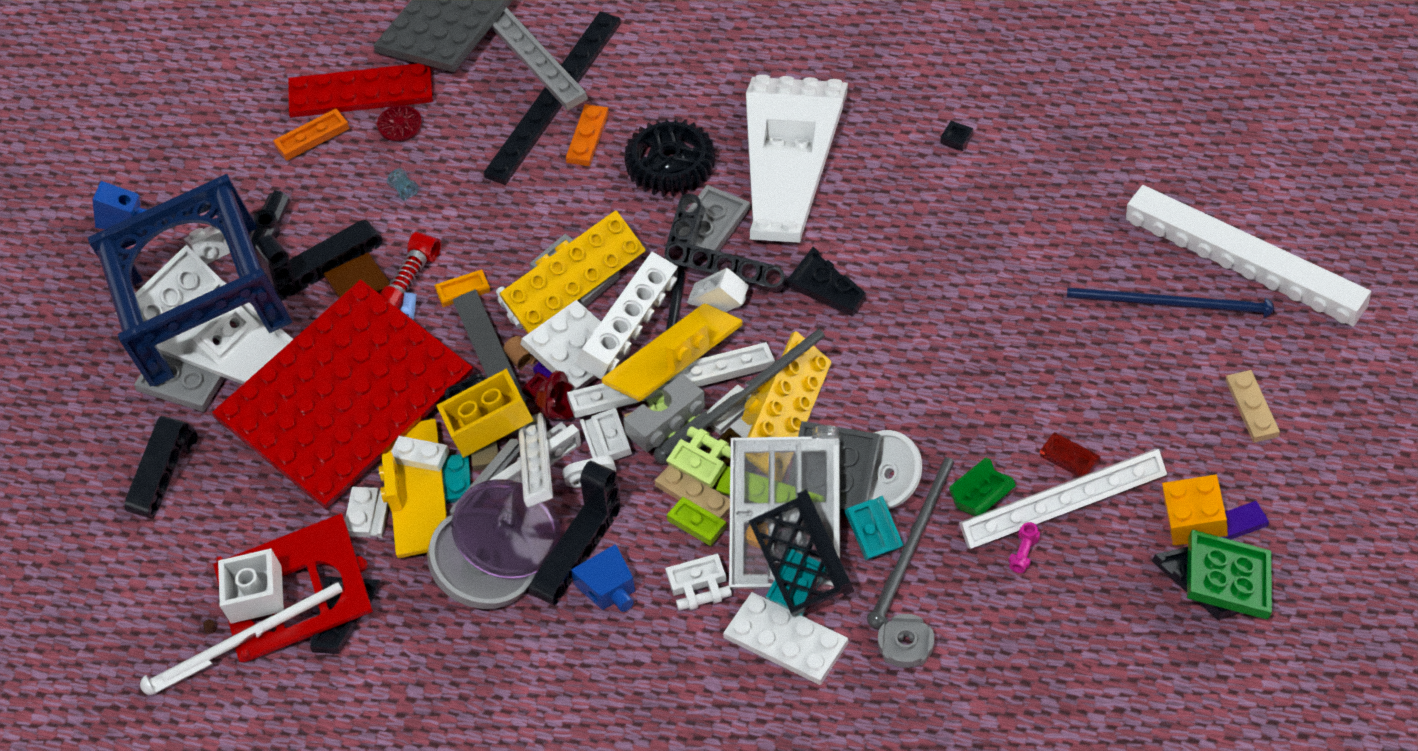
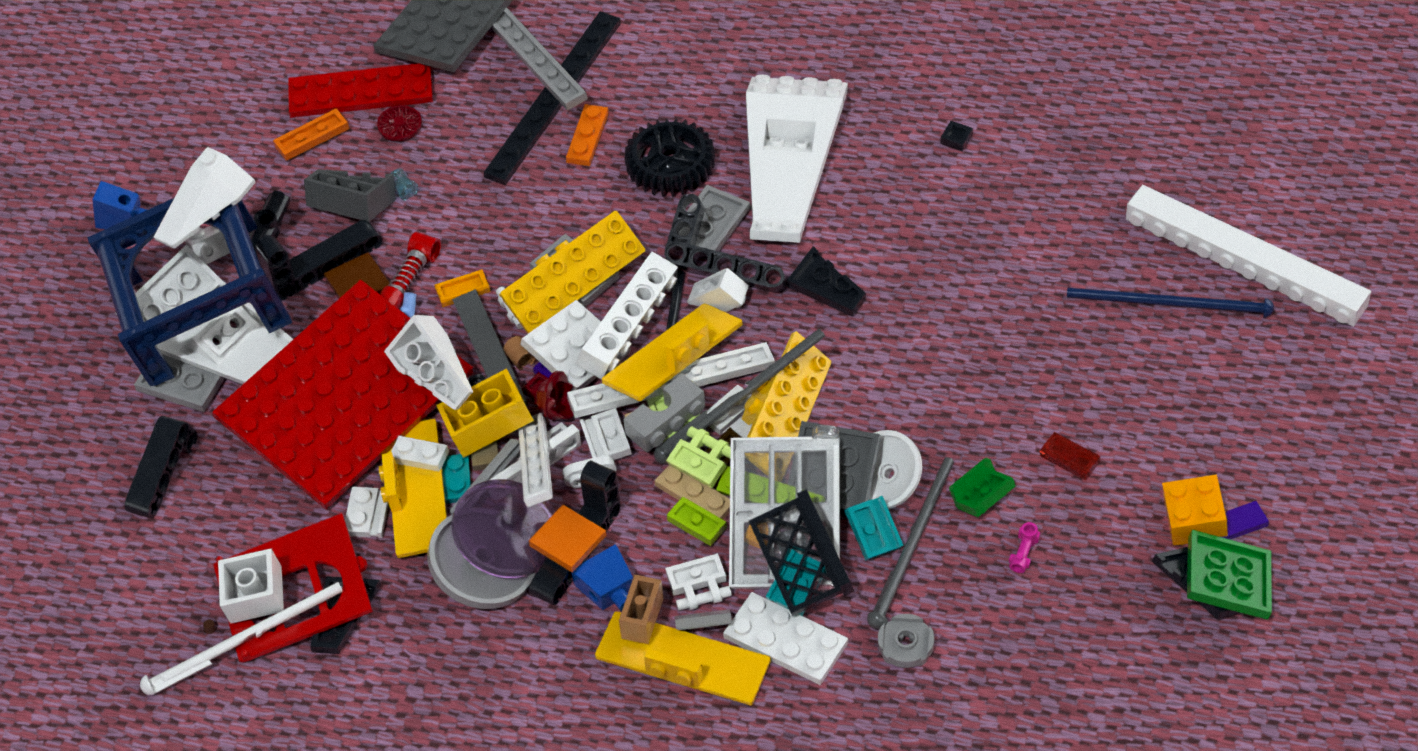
(206, 190): none -> white wedge
(347, 195): none -> dark grey wedge
(429, 358): none -> white wedge
(567, 538): none -> orange tile
(641, 609): none -> medium nougat brick
(688, 661): none -> yellow bracket
(703, 619): none -> light grey tile
(1063, 498): white plate -> none
(1252, 406): tan plate -> none

